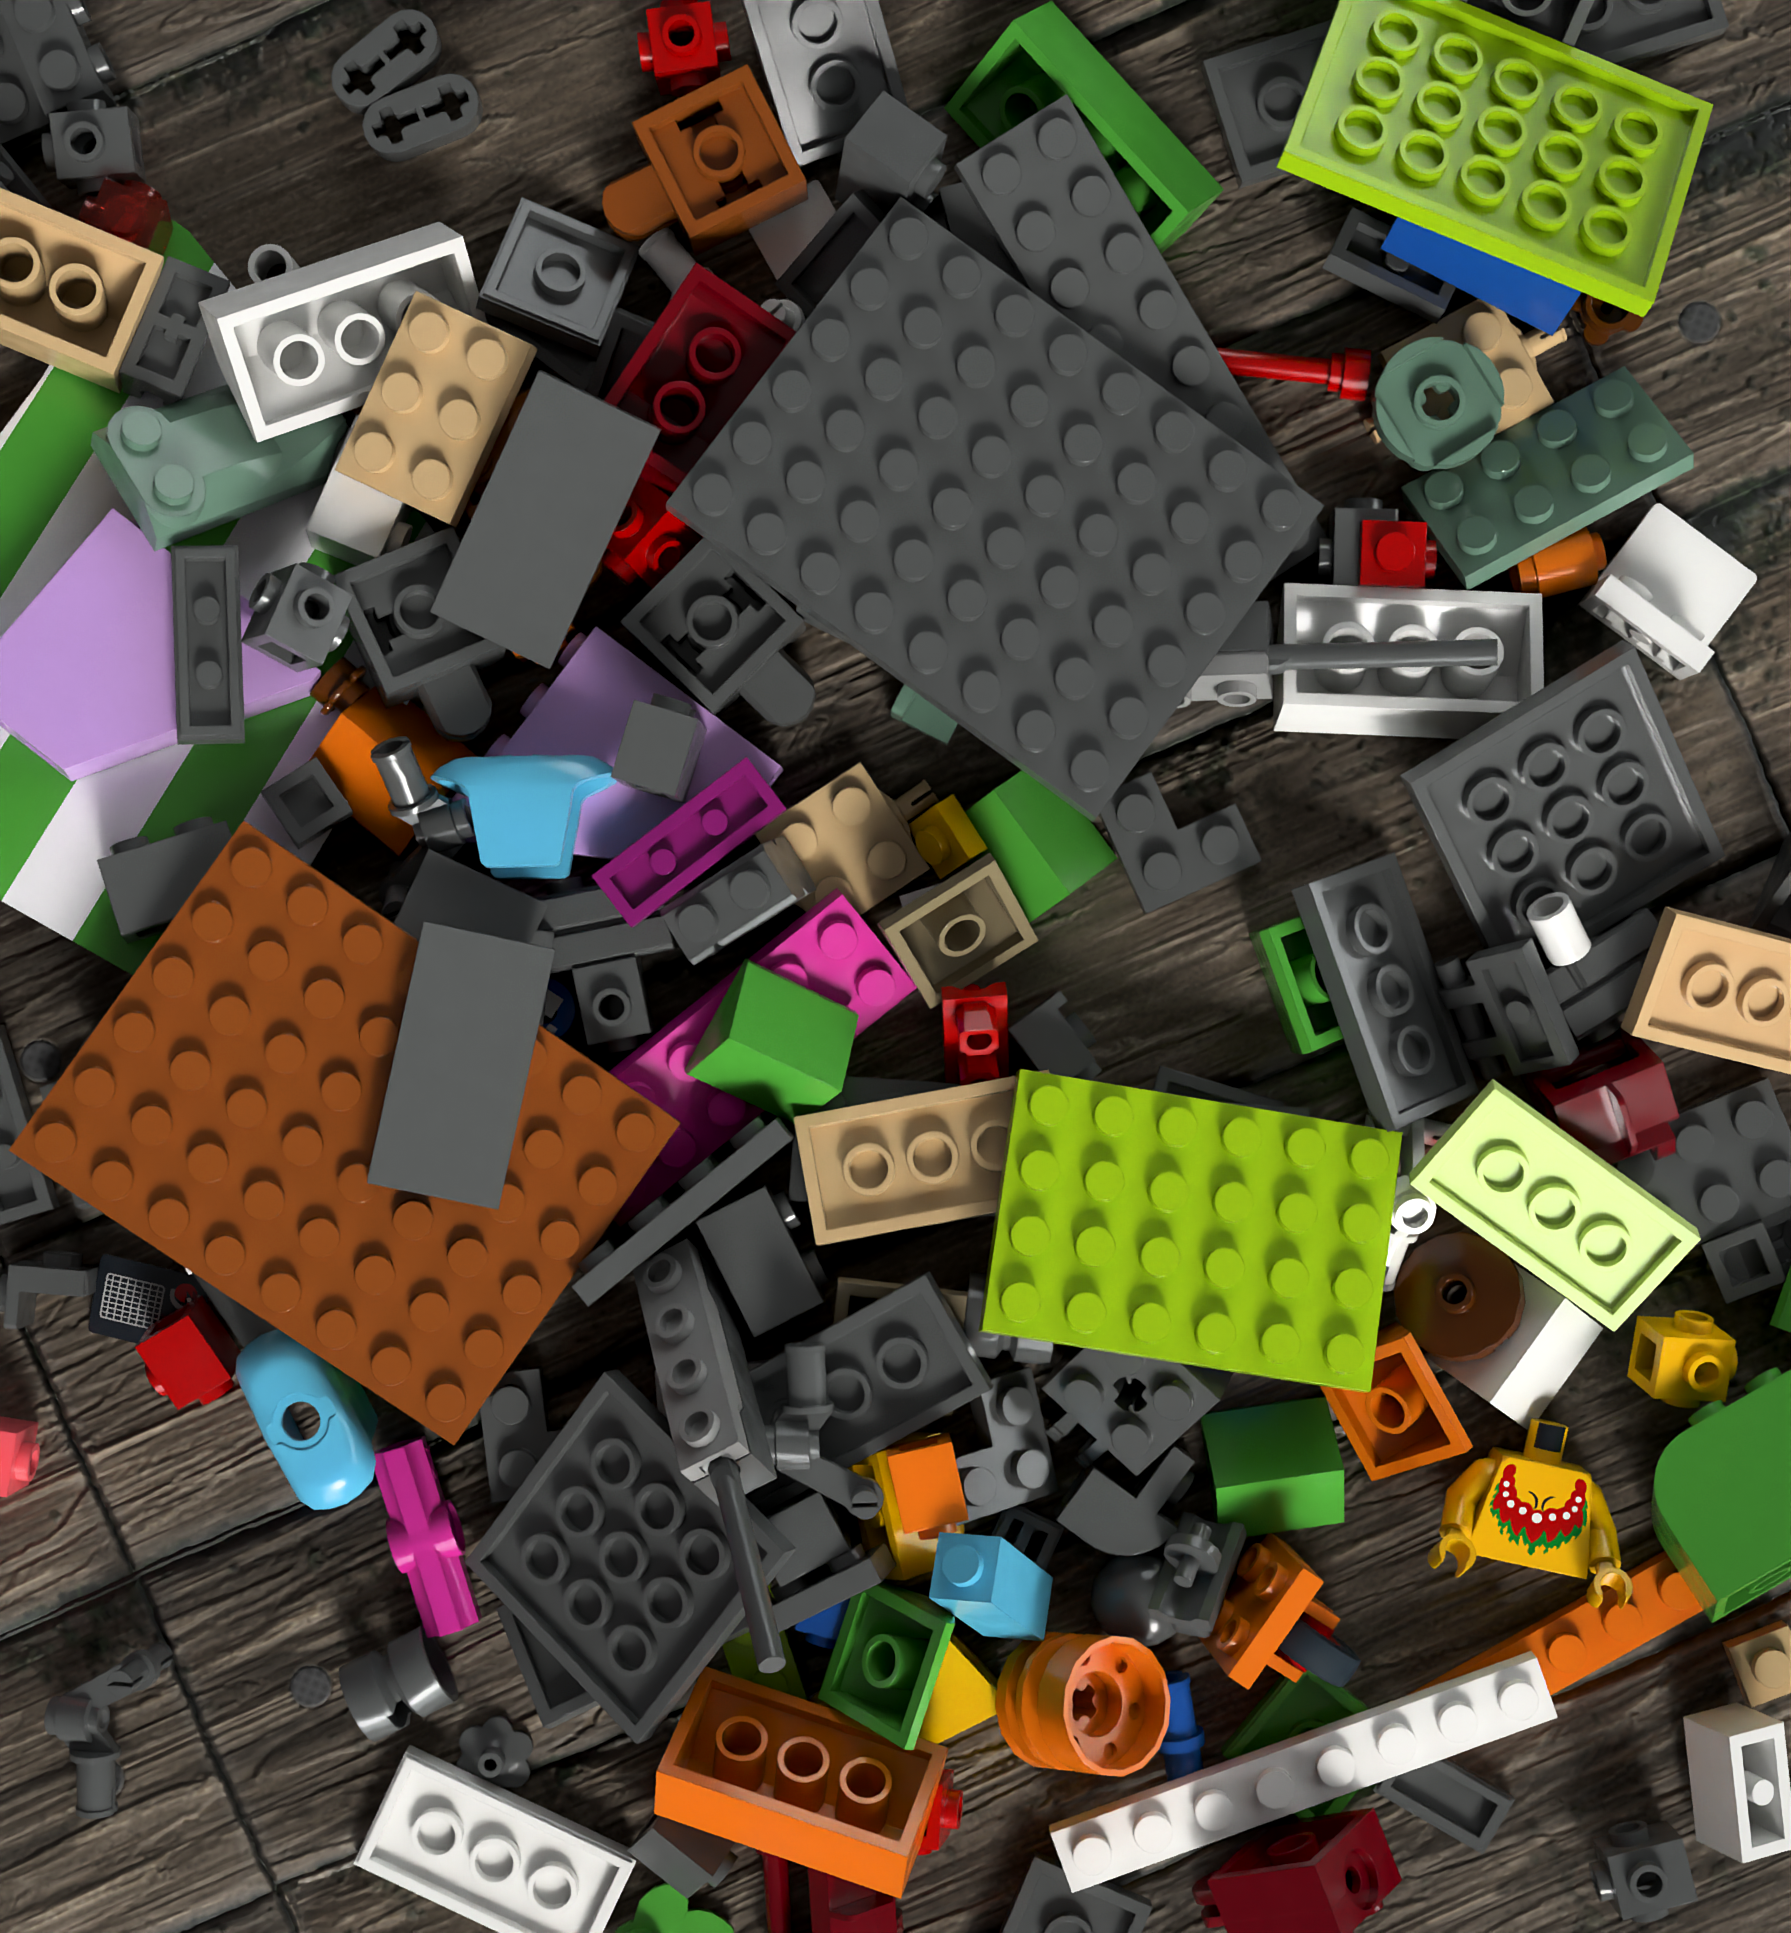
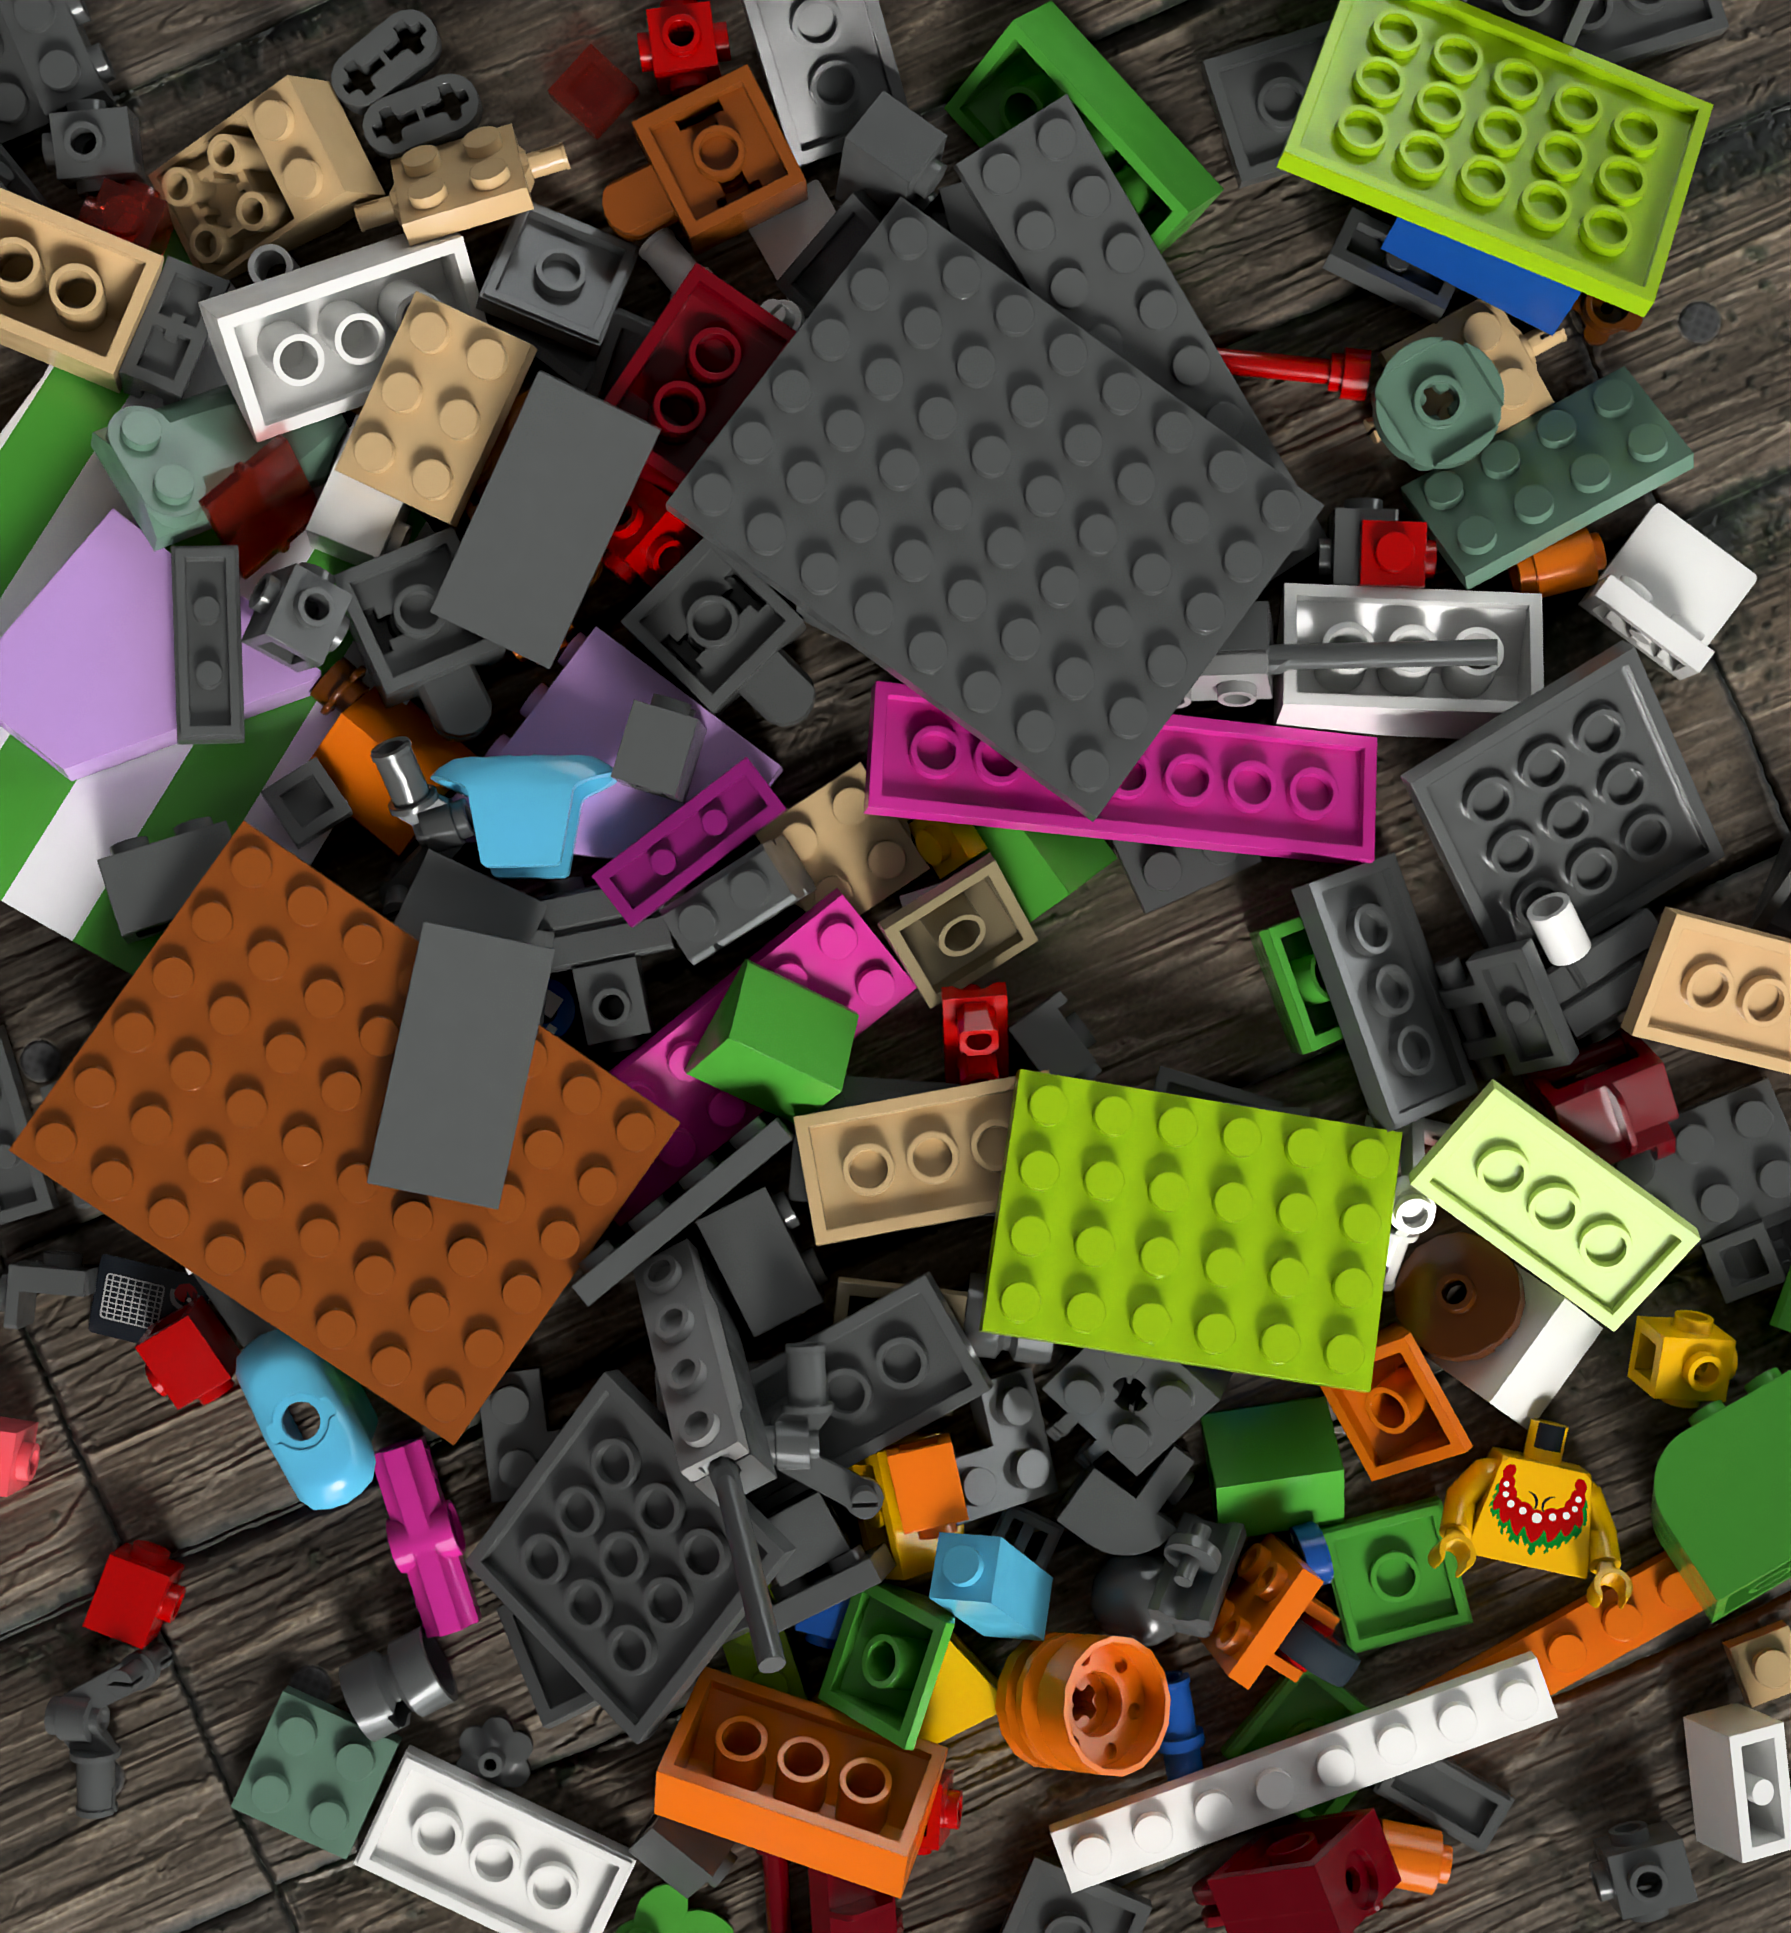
(136, 1594): none -> red brick
(261, 505): none -> clear red piece
(267, 176): none -> tan slope
(315, 1773): none -> sand green plate
(461, 184): none -> tan plate
(593, 91): none -> clear red plate
(1192, 787): none -> dark pink plate
(1312, 1547): none -> blue tile
(1384, 1576): none -> bright green tile
(1418, 1855): none -> orange brick

